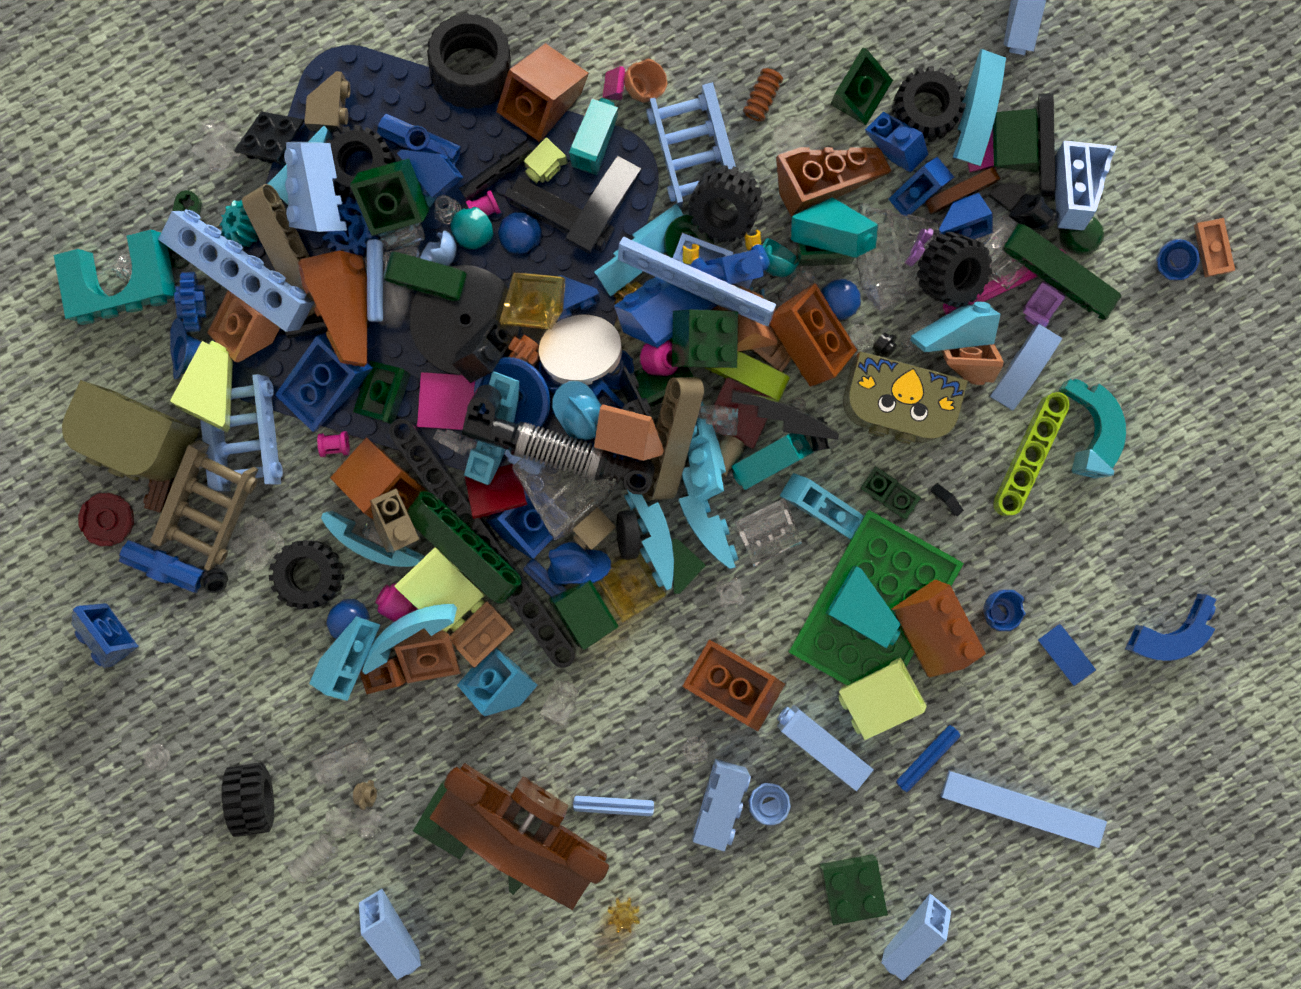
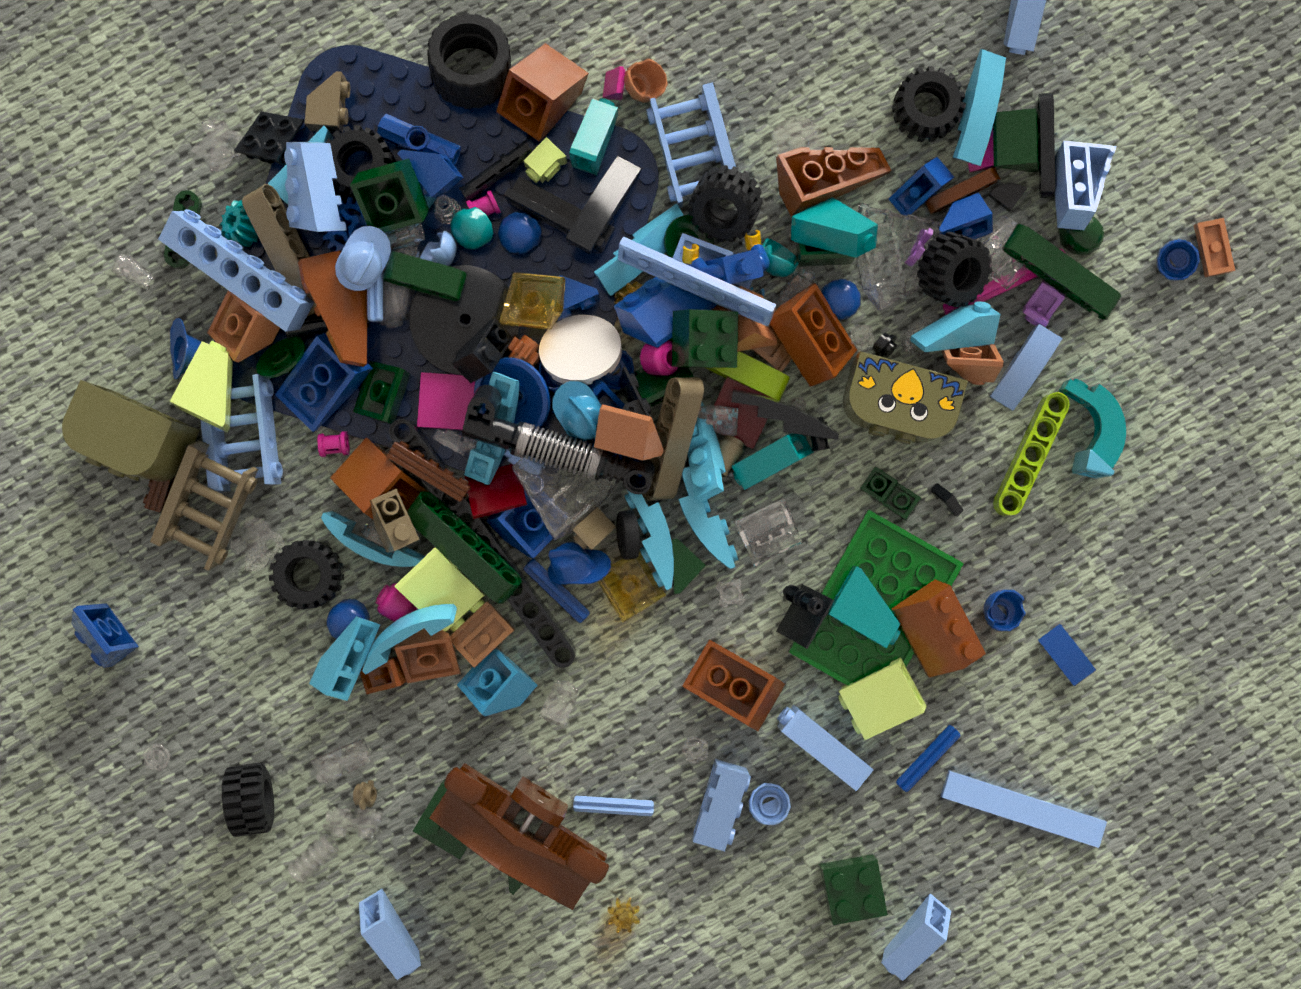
(116, 518): dark red tile -> none
(149, 283): teal arch -> none
(161, 566): blue piece -> none
(190, 301): blue gear -> none
(214, 580): black plate -> none
(281, 357): none -> dark green dish
(363, 258): none -> light blue piece
(429, 471): none -> reddish brown piece
(583, 614): dark green slope -> none
(763, 94): dark orange piece -> none
(804, 615): none -> black hinge
(821, 505): medium azure slope -> none
(862, 88): dark green slope -> none
(898, 141): blue slope -> none
(1034, 213): black piece -> none
(1180, 643): blue arch -> none

